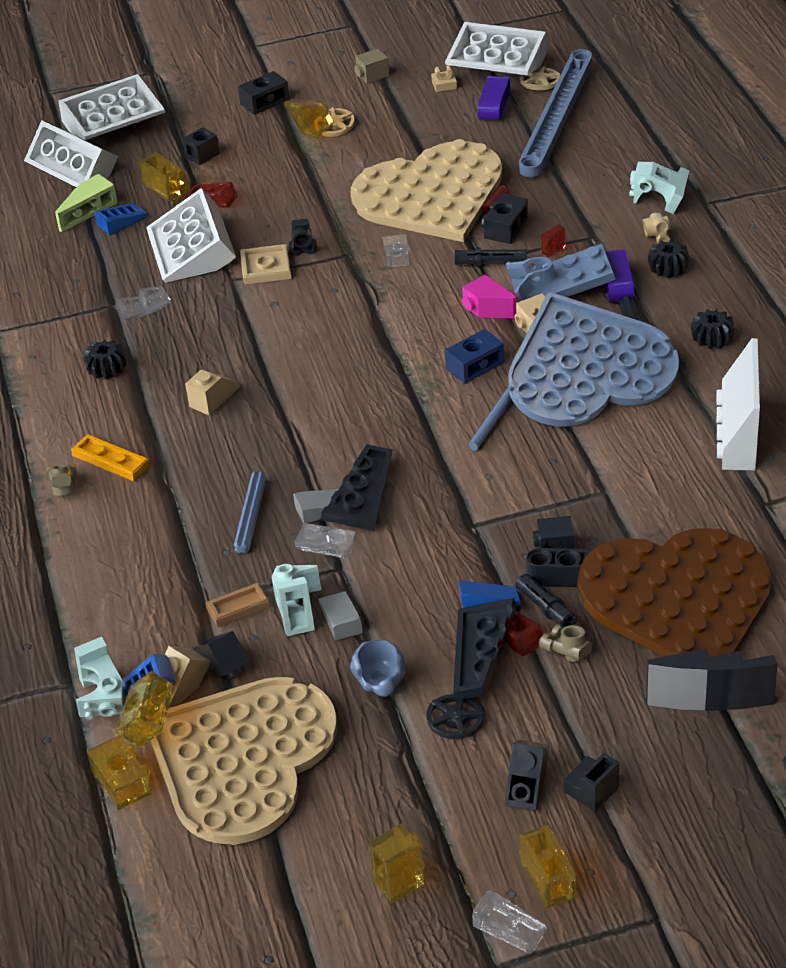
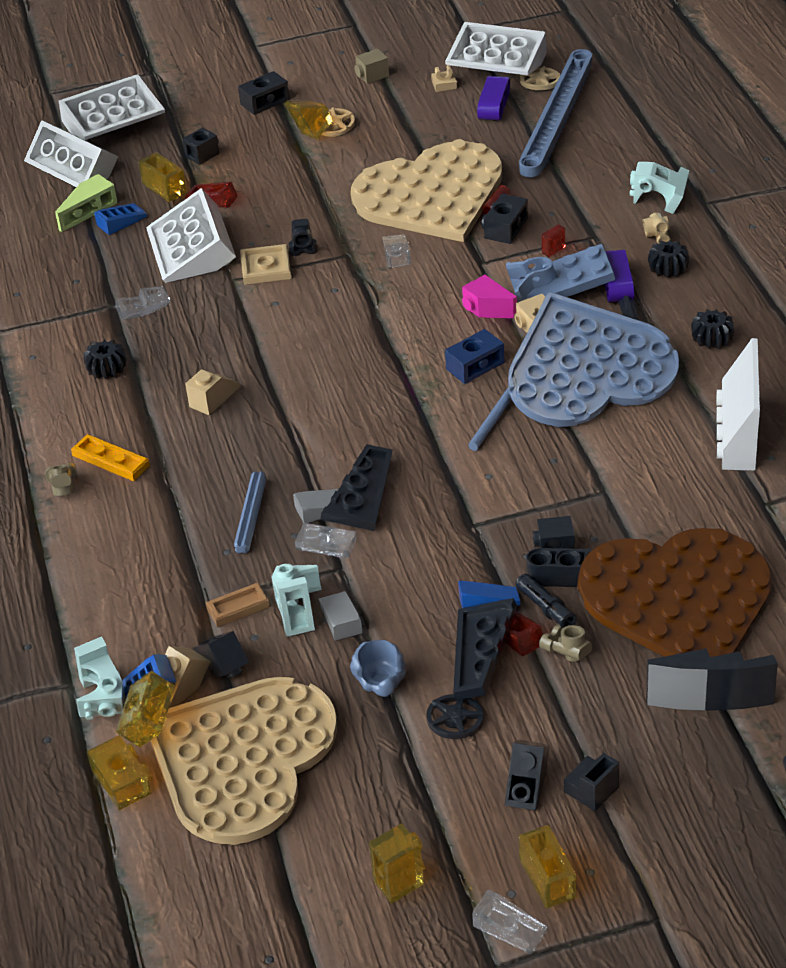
(489, 256): black pin -> none

